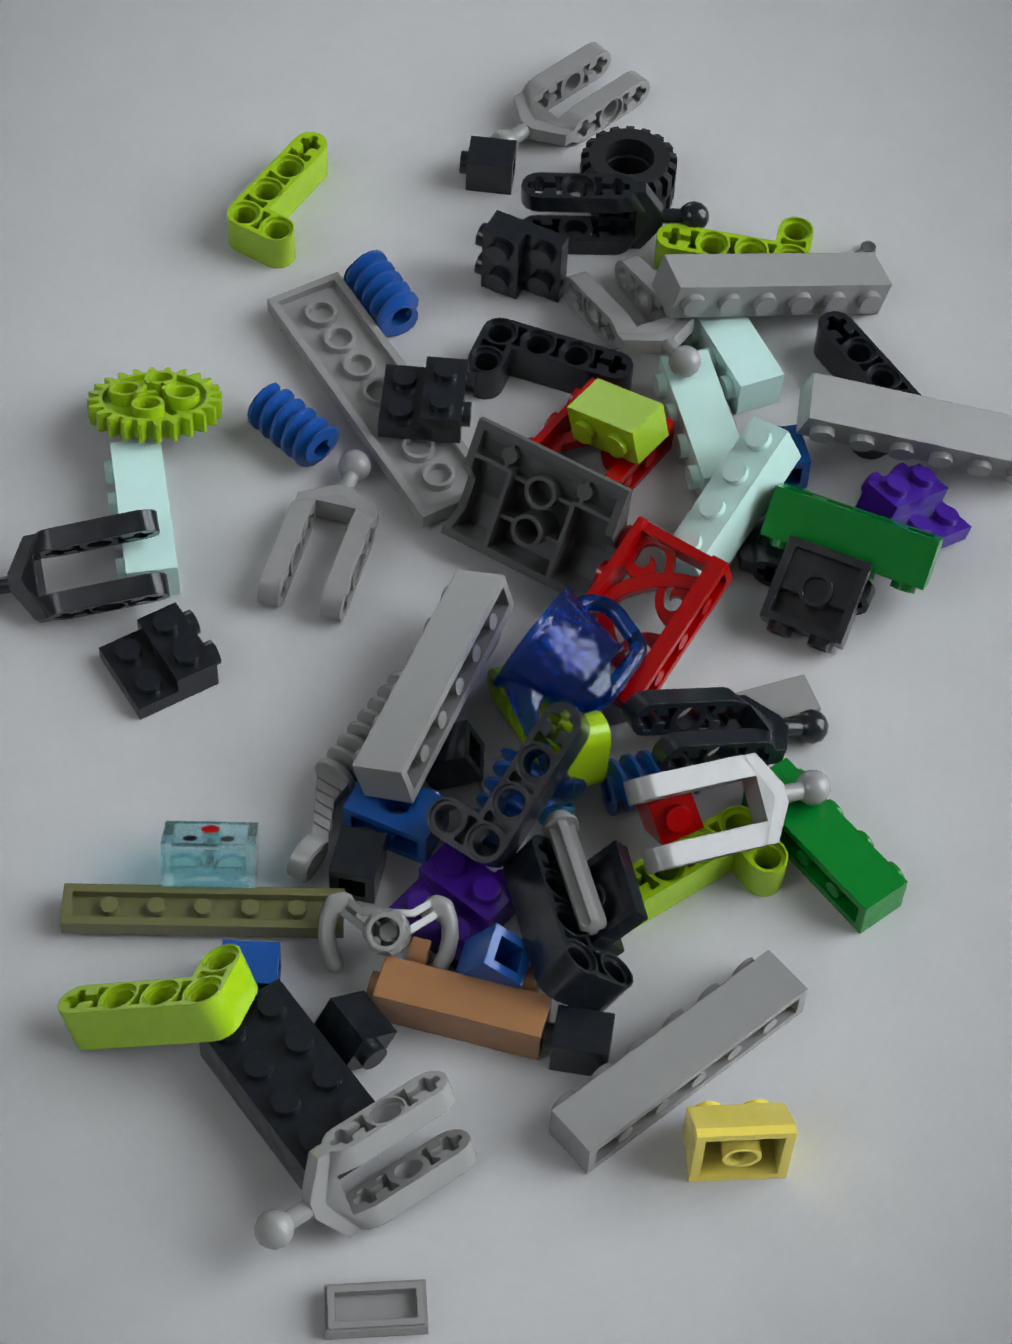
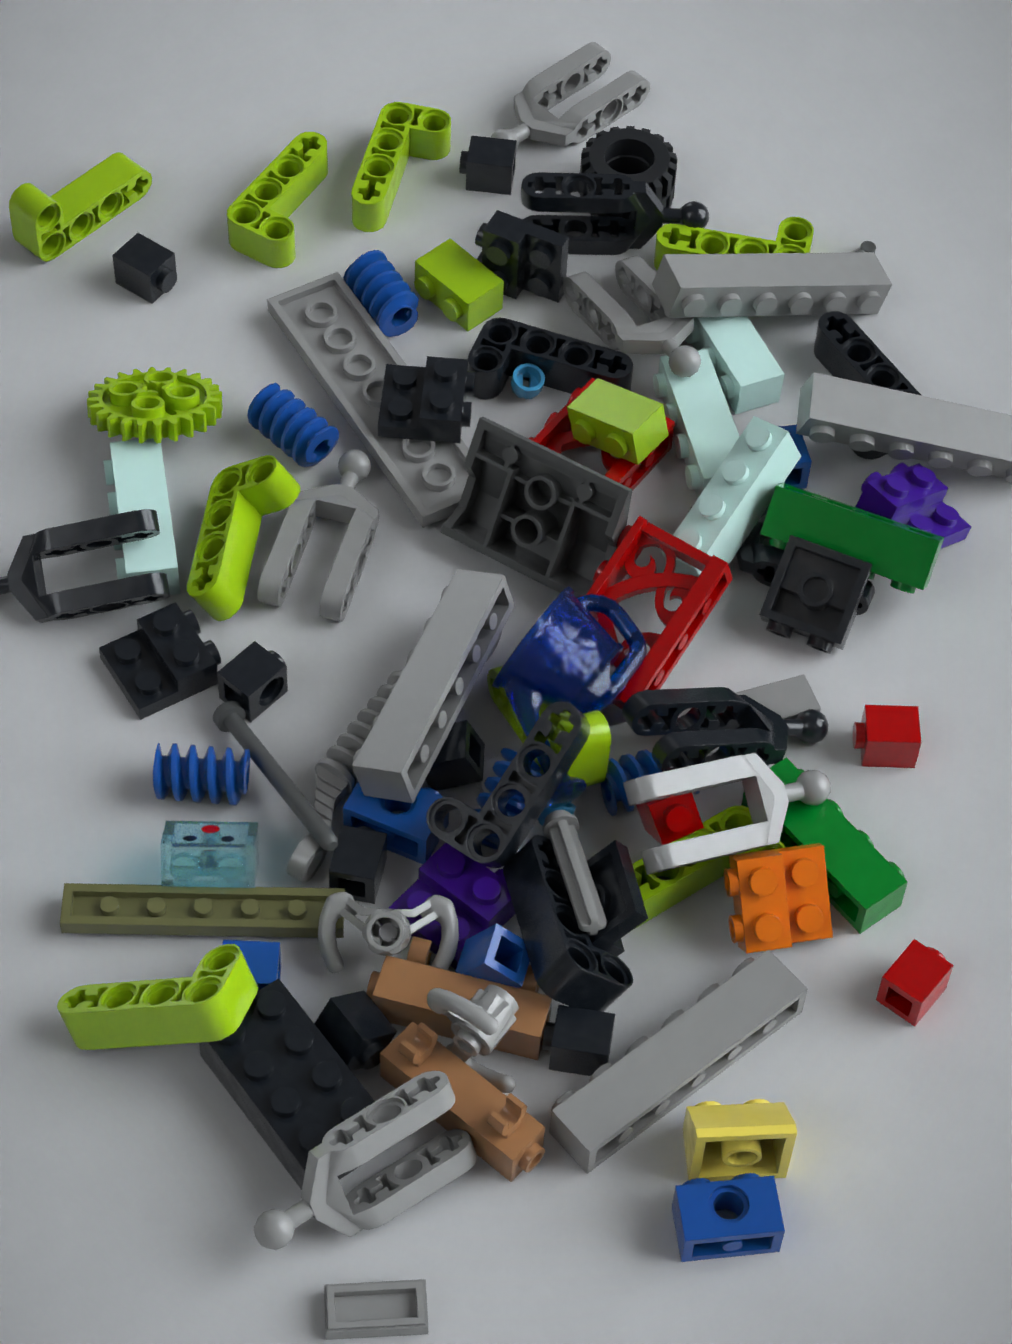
(58, 222): none -> lime beam
(145, 268): none -> black brick
(201, 775): none -> blue piece
(230, 718): none -> dark grey bar
(231, 530): none -> lime beam
(253, 680): none -> black brick
(398, 134): none -> lime beam
(458, 284): none -> lime brick
(477, 1026): none -> light grey piece
(496, 1123): none -> medium nougat brick
(535, 384): none -> dark azure hinge
(708, 1236): none -> blue brick
(778, 897): none -> orange plate
(888, 736): none -> red brick
(914, 982): none -> red brick

